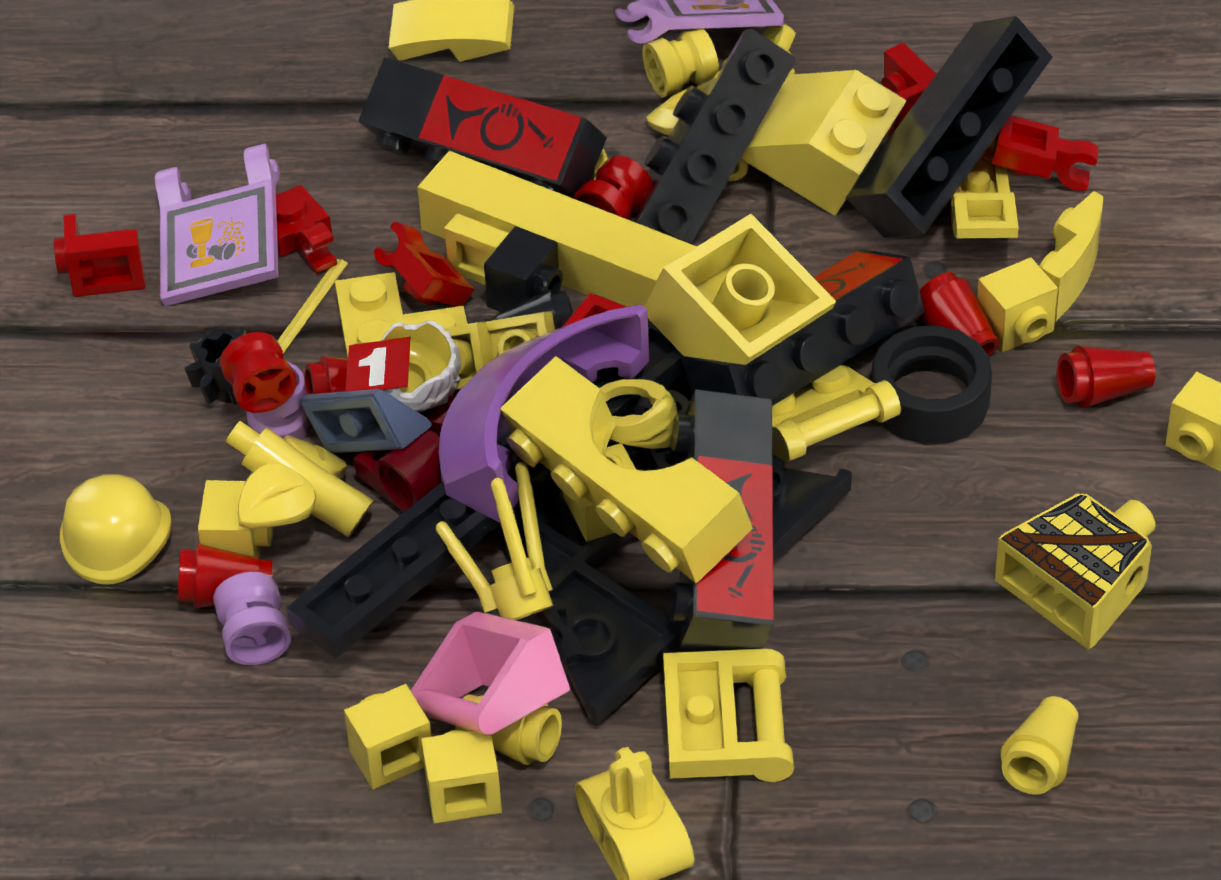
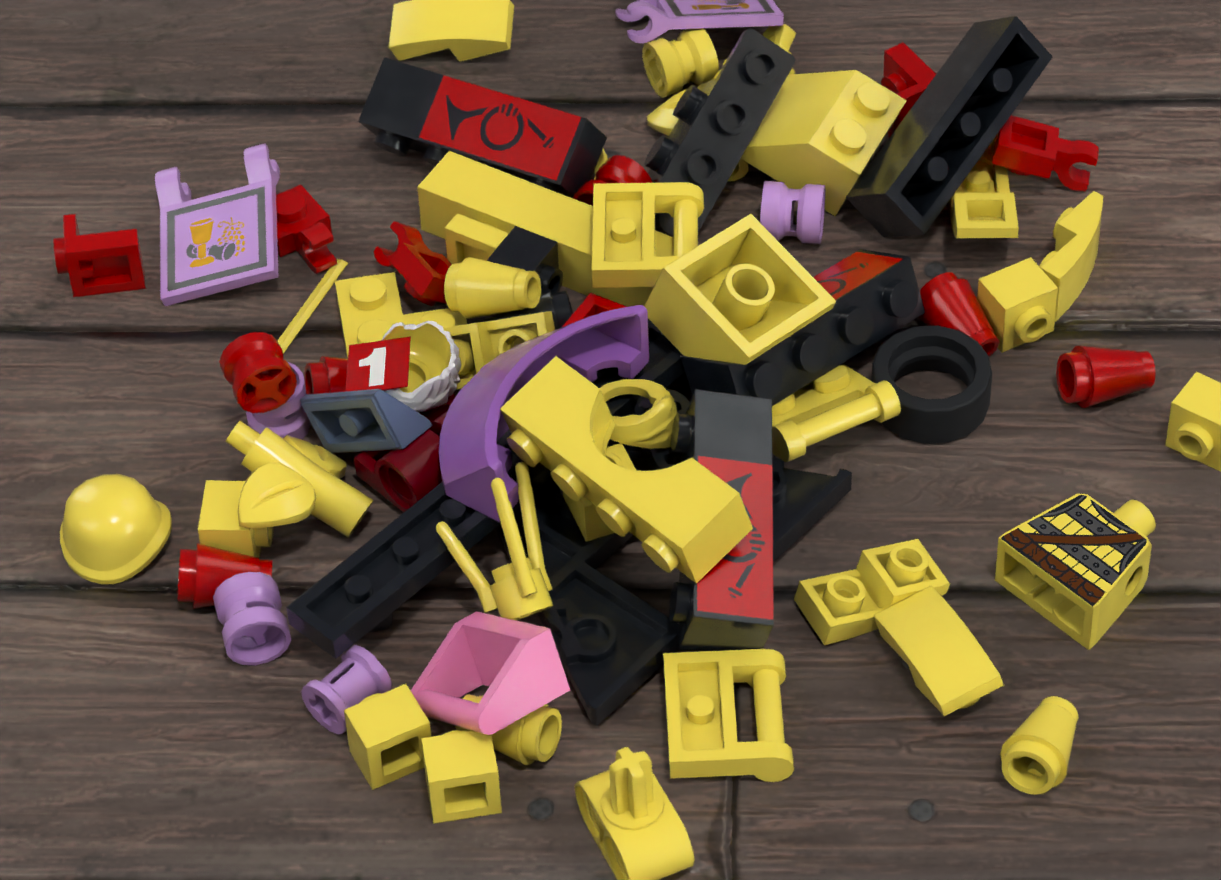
(206, 369): black gear -> none
(344, 687): none -> lavender bush
(489, 288): none -> light yellow cone
(626, 230): none -> light yellow plate
(779, 208): none -> lavender wheel
(845, 602): none -> light yellow slope
(939, 651): none -> light yellow slope

